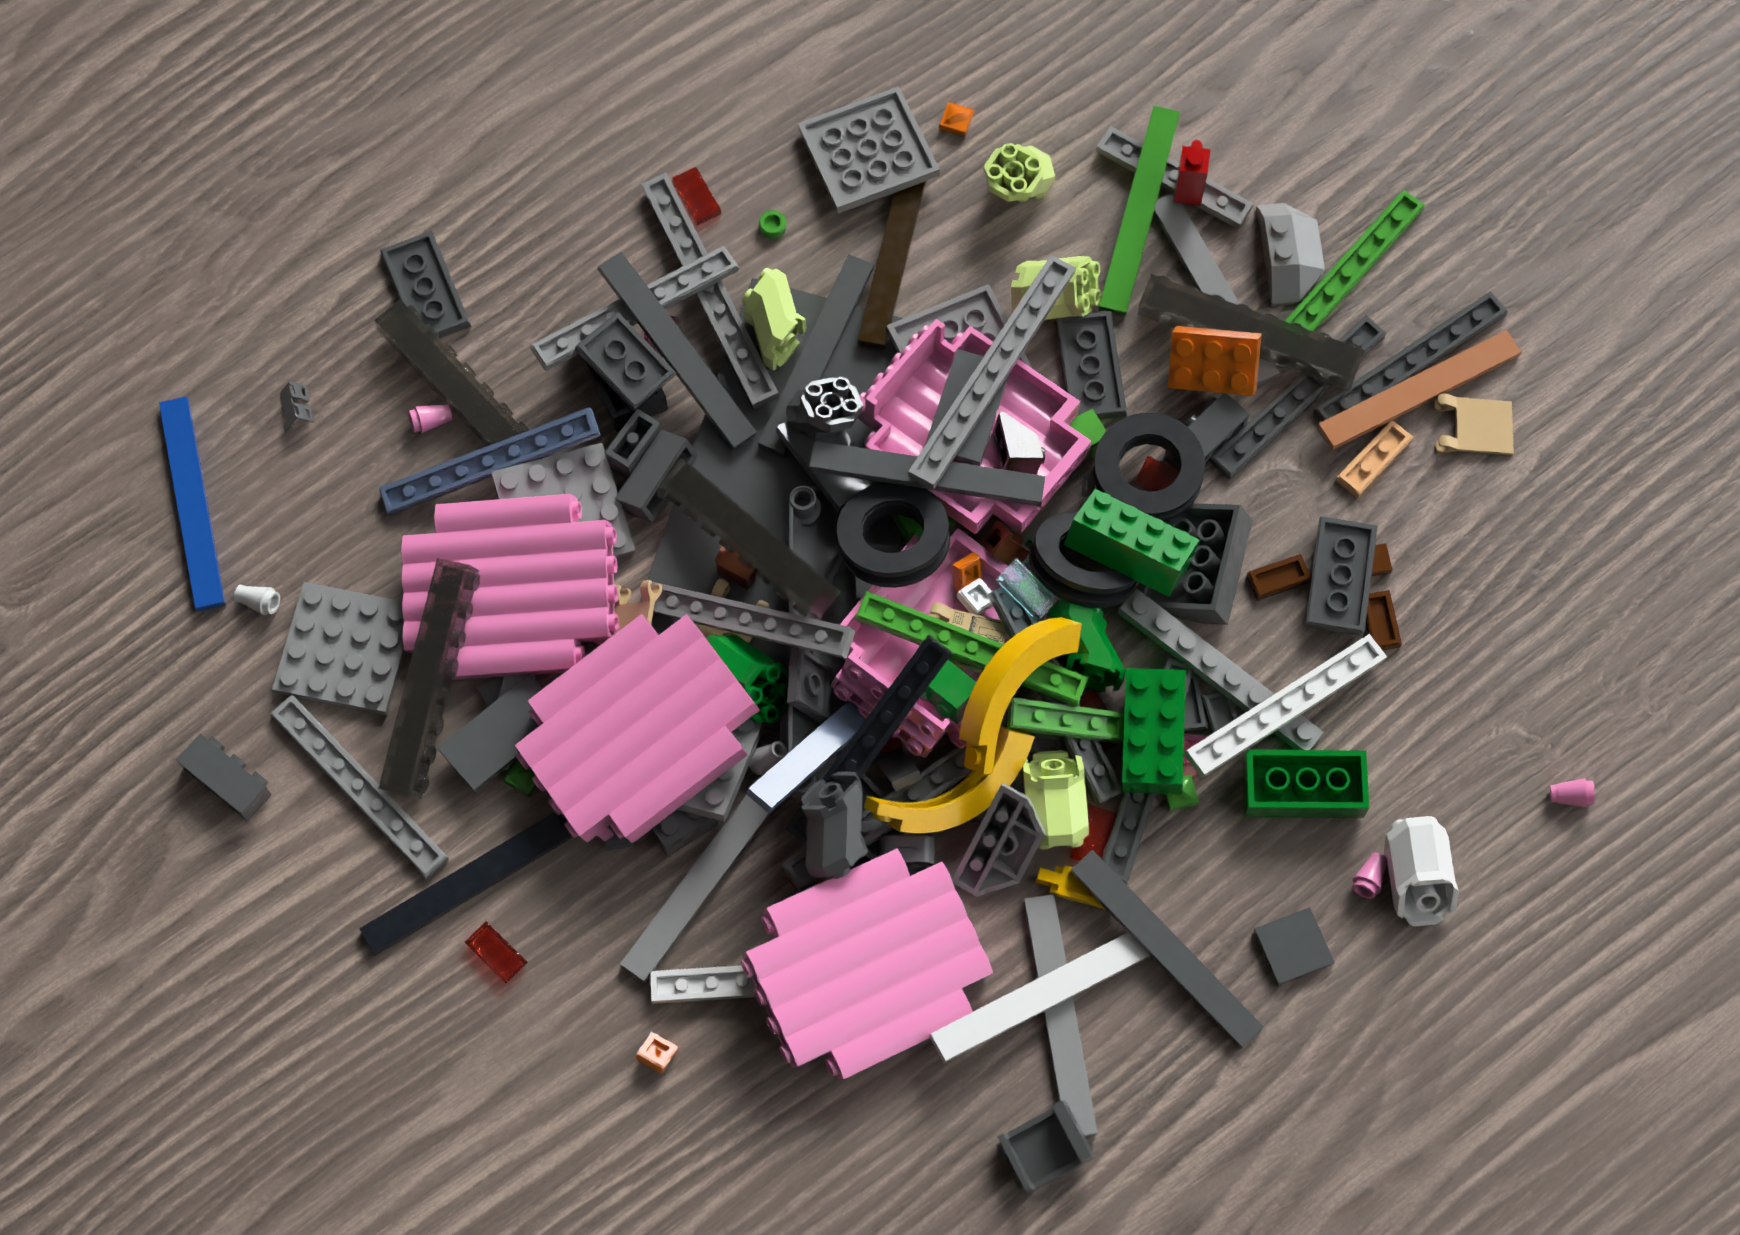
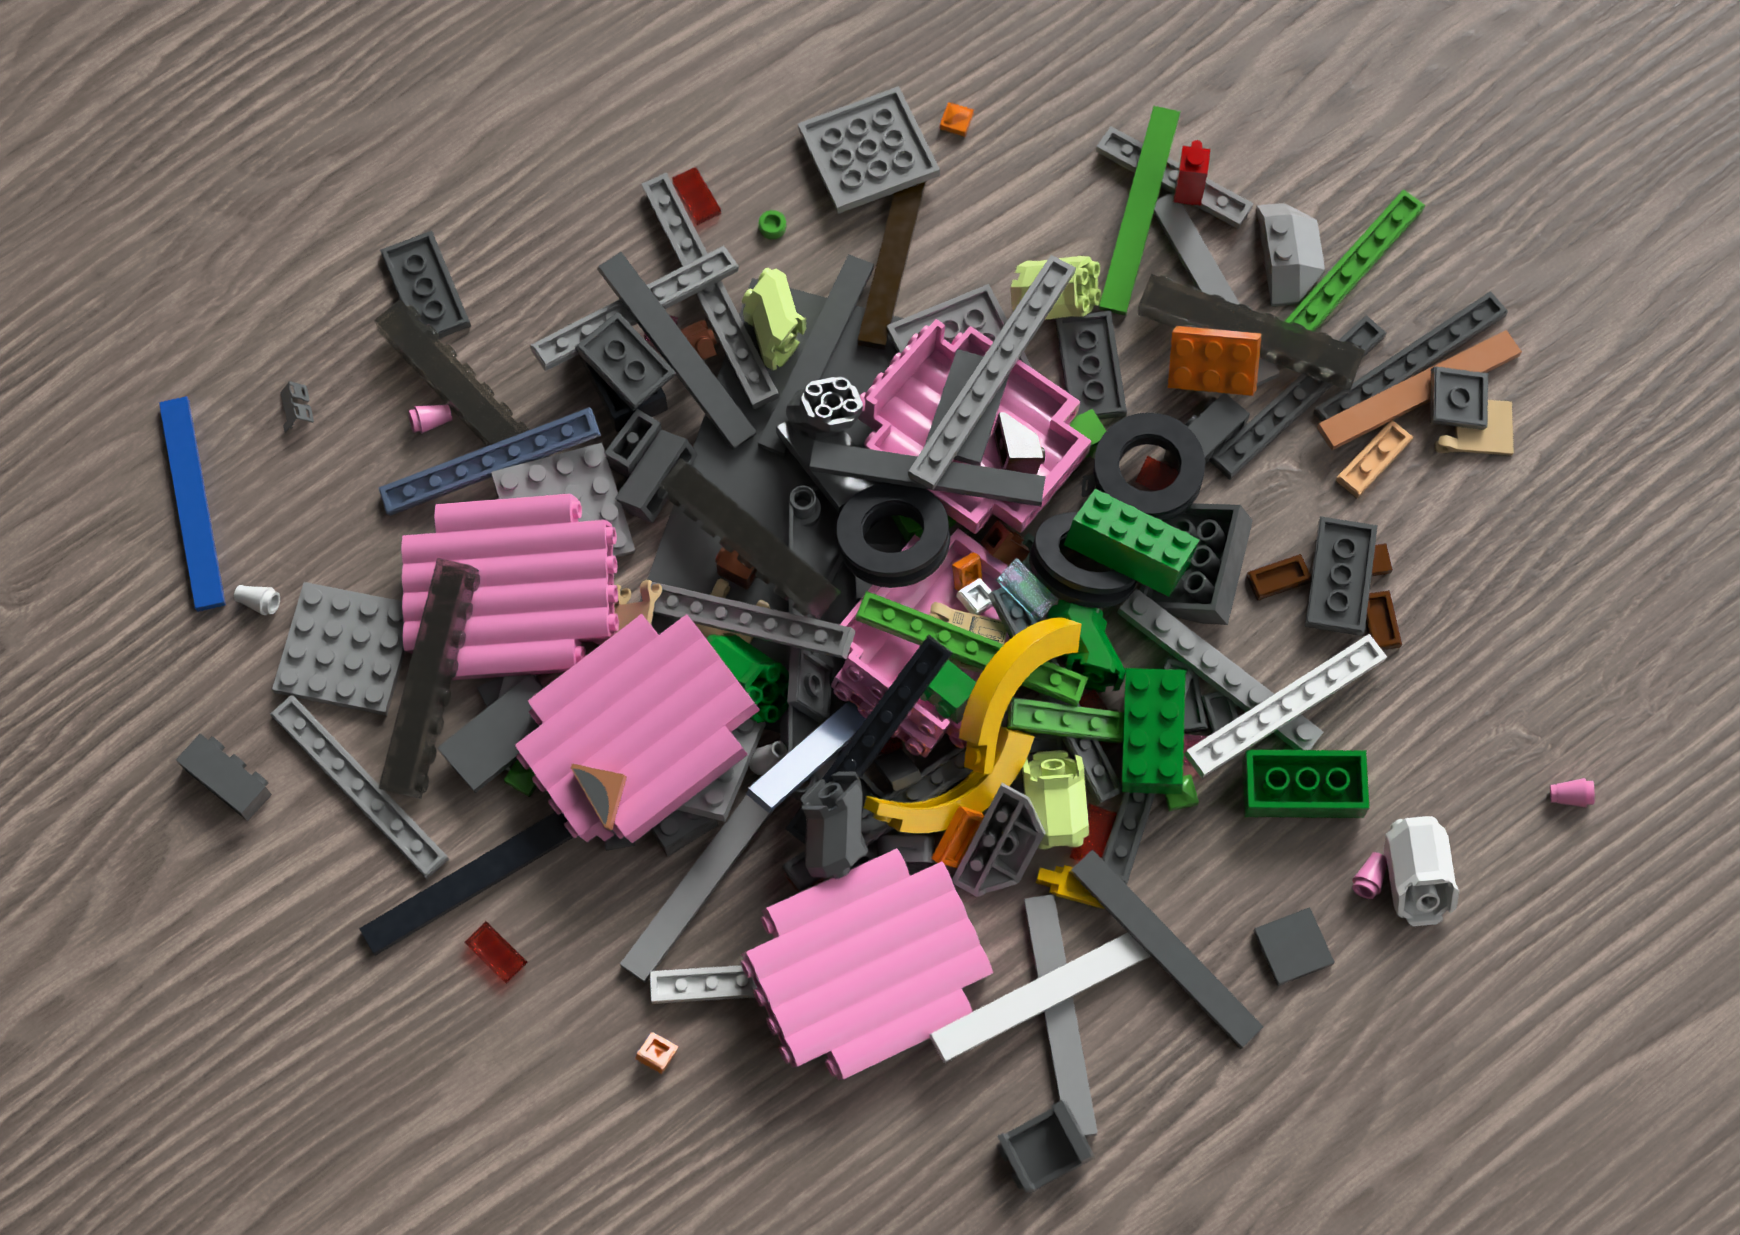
(603, 791): none -> tile
(701, 339): none -> copper brick
(958, 837): none -> orange tile
(1019, 172): yellowish green brick -> none
(1459, 398): none -> dark grey tile

